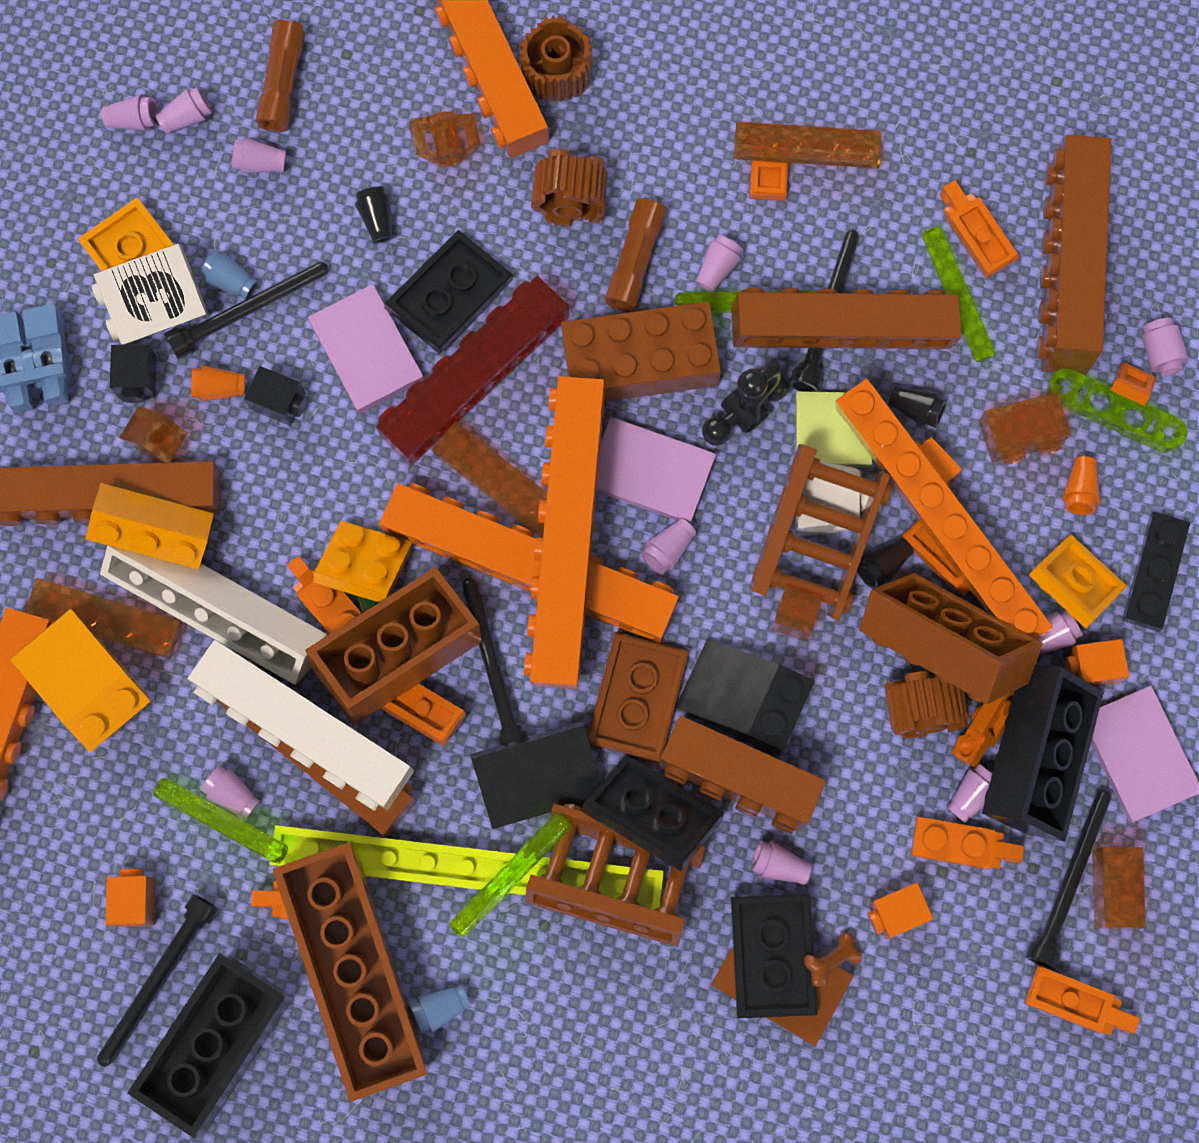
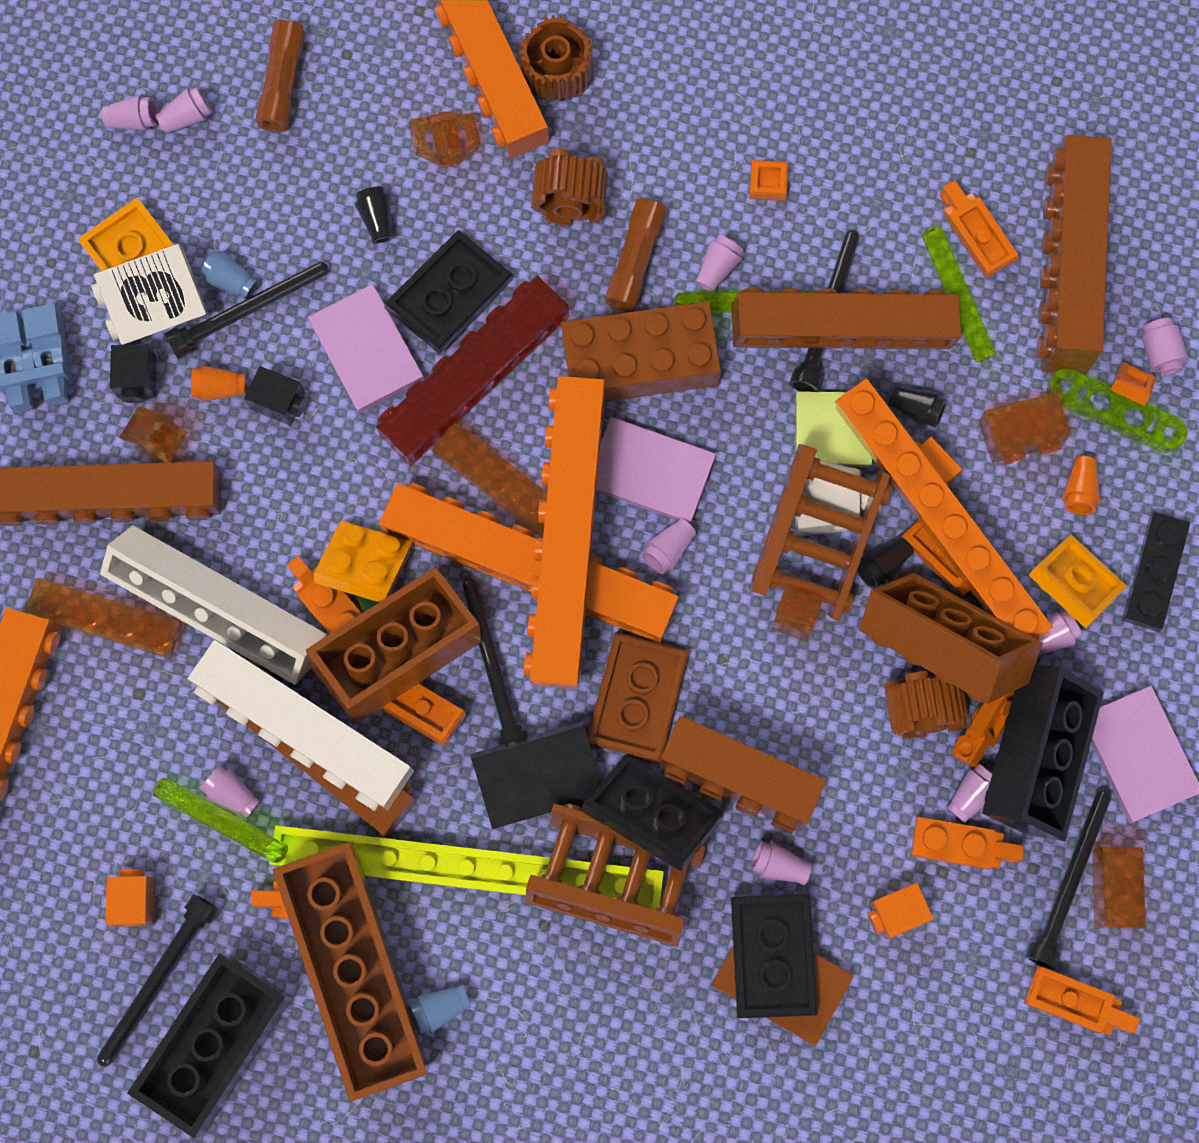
(80, 680): light orange slope -> none
(149, 526): light orange brick -> none
(257, 157): lavender cone -> none
(510, 875): clear neon green axle -> none
(745, 696): black slope -> none
(746, 403): black piece -> none
(807, 145): clear orange plate -> none
(823, 966): dark orange piece -> none
(1099, 662): orange brick -> none

